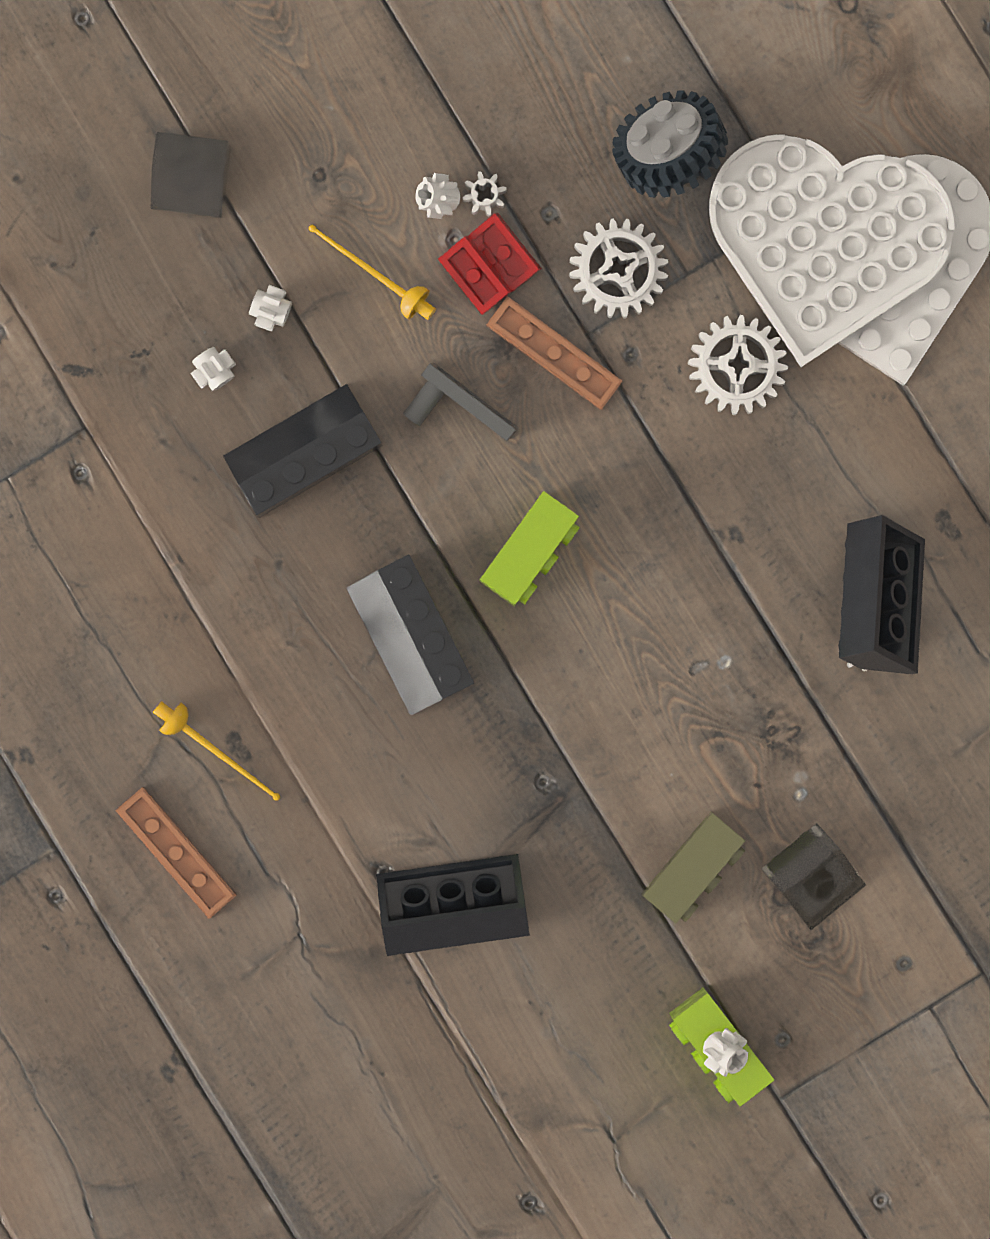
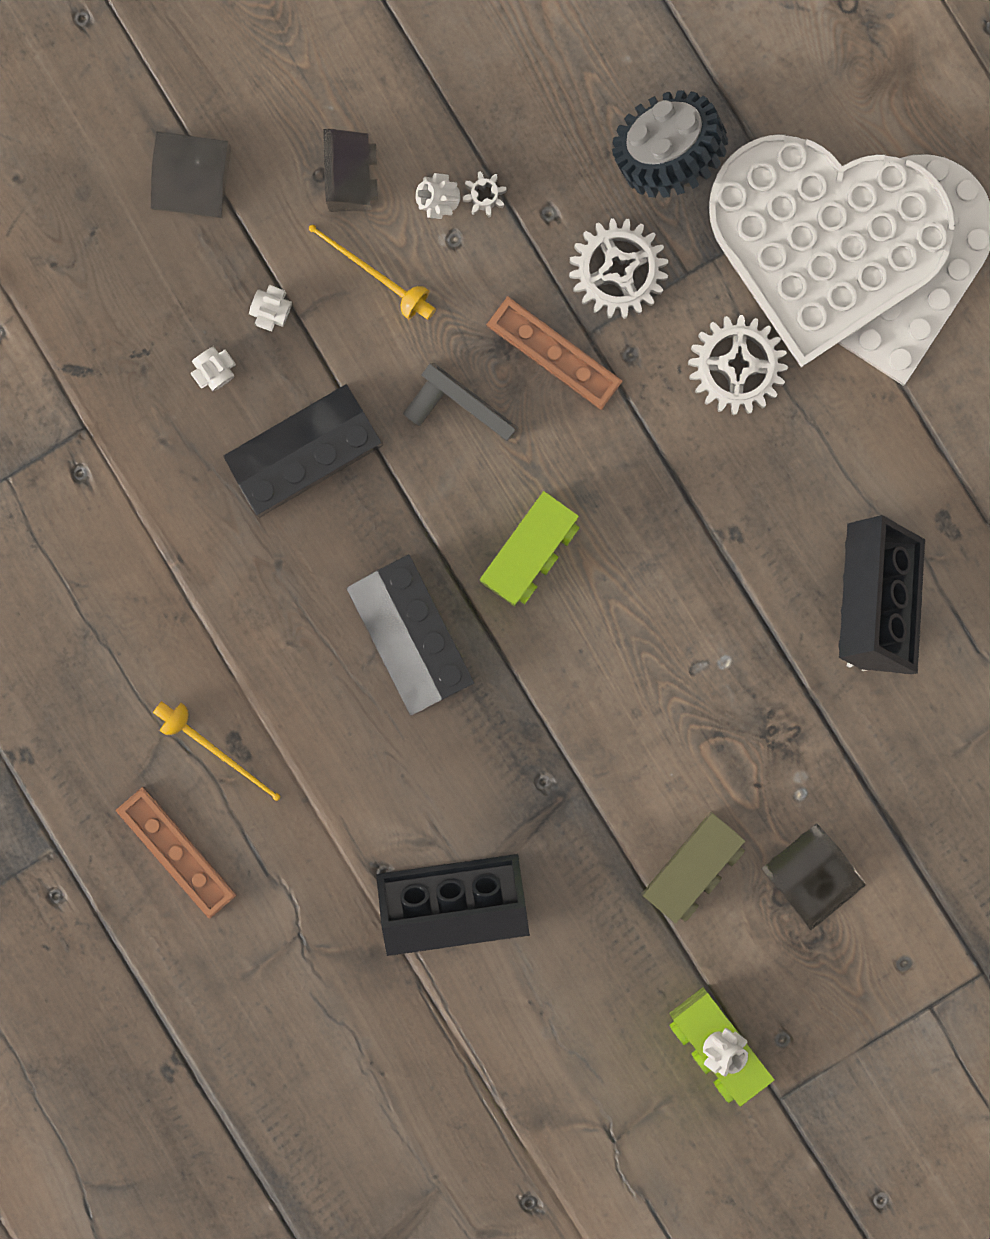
(348, 171): none -> clear smoke slope
(489, 263): red slope -> none

